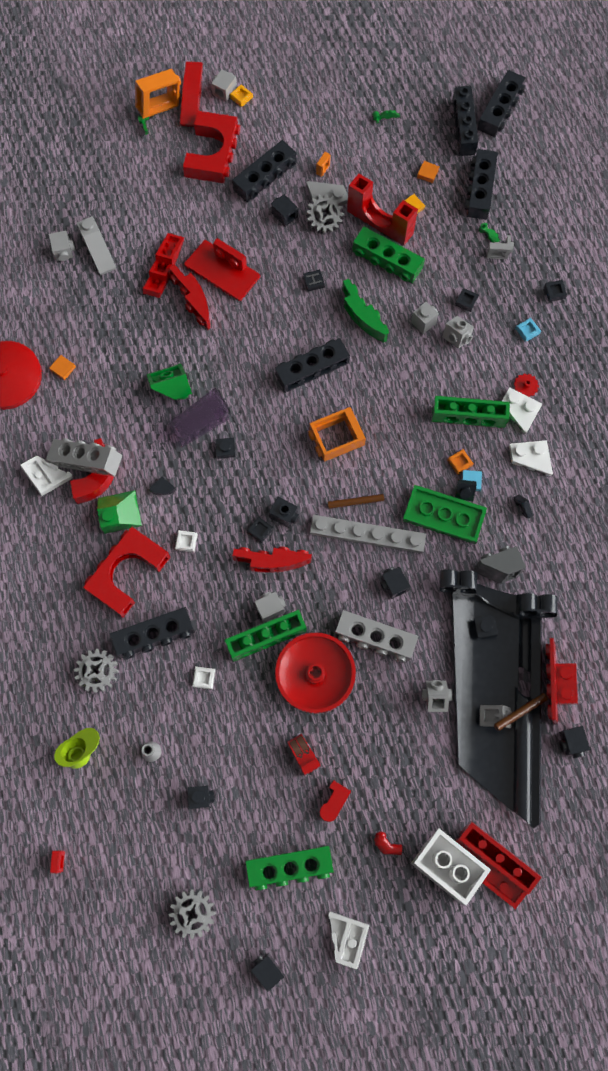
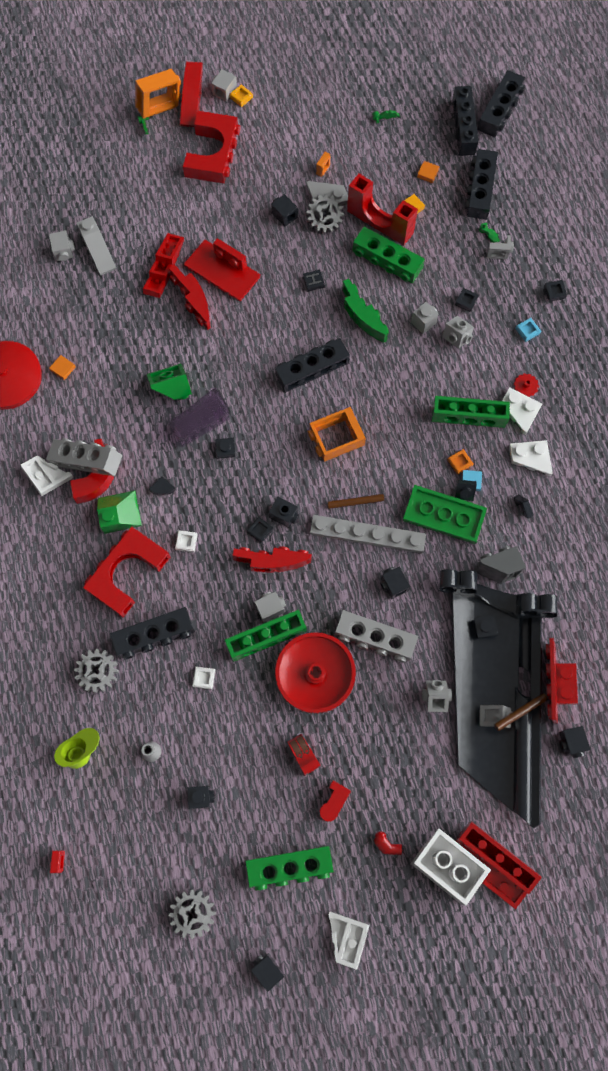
(264, 171): black brick -> none

